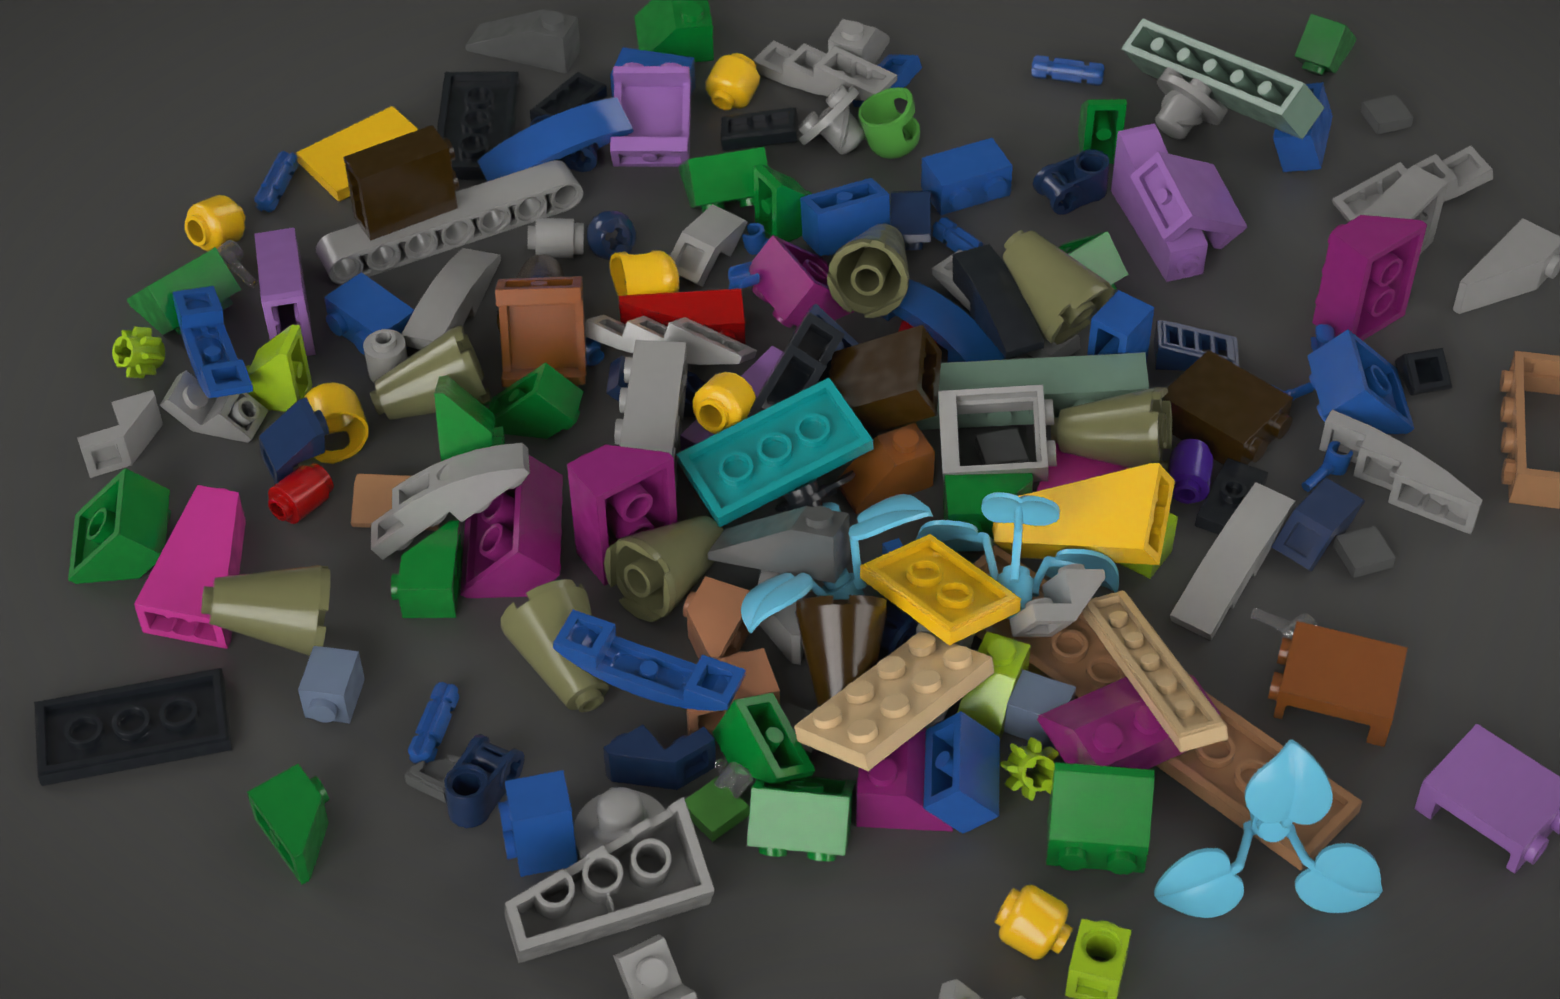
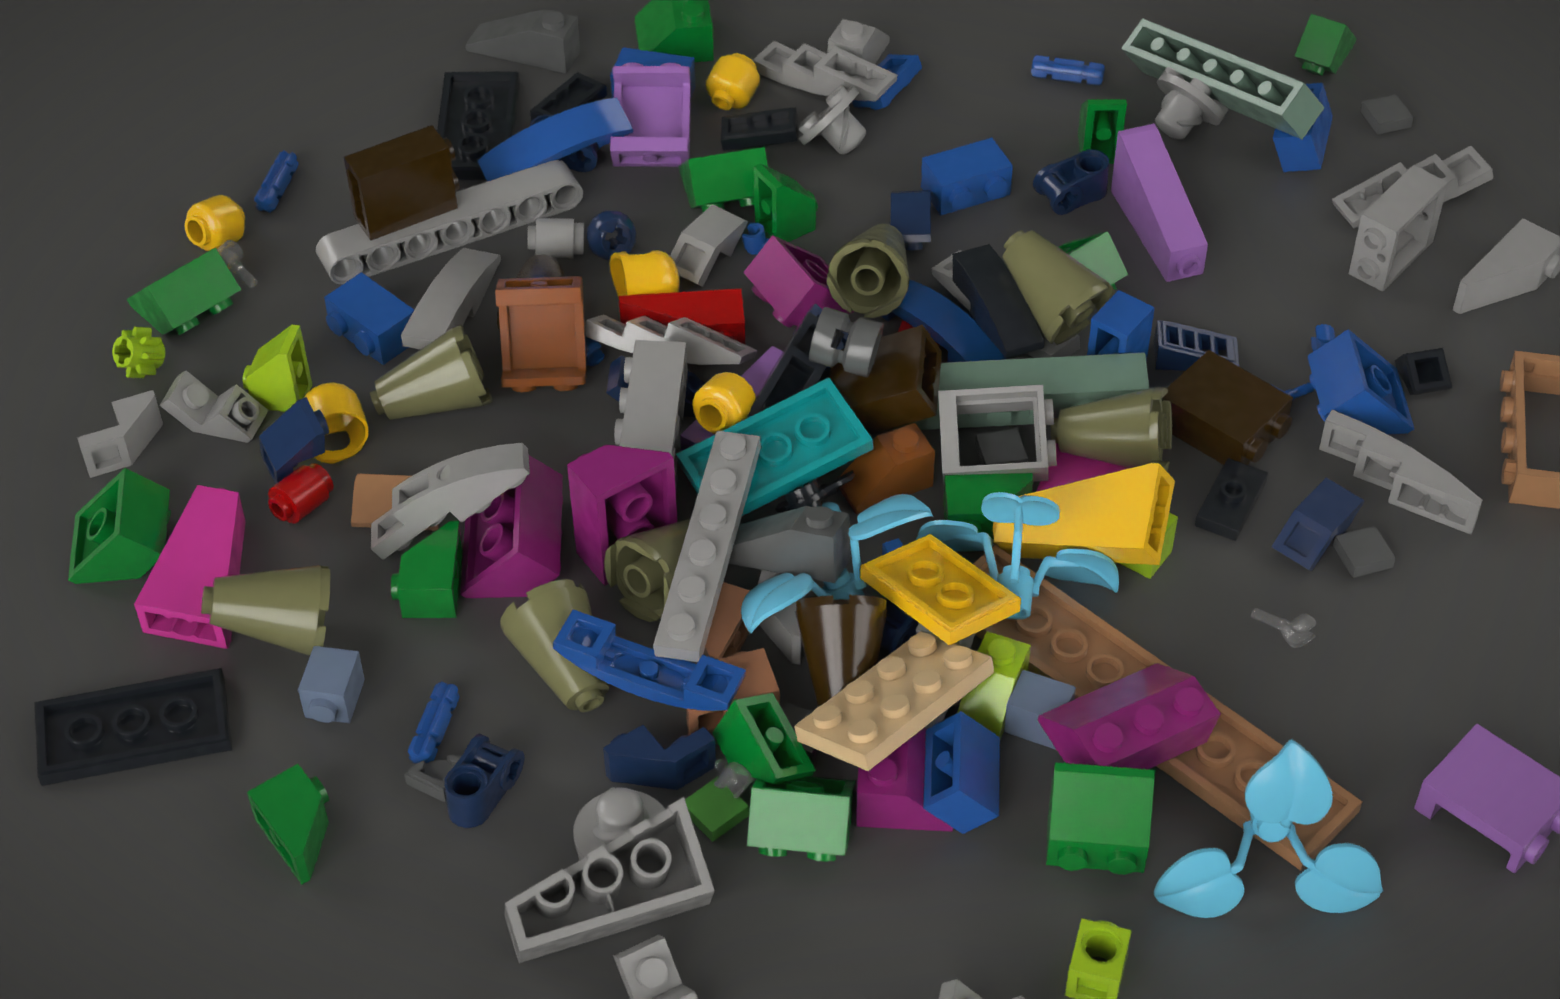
(209, 344): blue slope -> none
(283, 284): medium lavender slope -> none
(326, 157): yellow tile -> none
(383, 352): light grey brick -> none
(463, 421): green slope -> none
(537, 404): green slope -> none
(538, 823): blue brick -> none
(707, 547): none -> light grey plate
(740, 276): blue hand -> none
(842, 214): blue brick -> none
(860, 345): none -> dark grey wheel
(887, 130): bright green helmet -> none
(957, 239): blue axle -> none
(1026, 757): lime gear -> none
(1033, 922): yellow head -> none
(1062, 602): light grey slope -> none
(1155, 672): tan tile -> none
(1187, 195): medium lavender panel -> none
(1192, 470): dark purple brick -> none
(1232, 560): light grey slope -> none
(1332, 464): blue hand -> none
(1340, 677): dark orange panel -> none
(1368, 273): magenta slope -> none

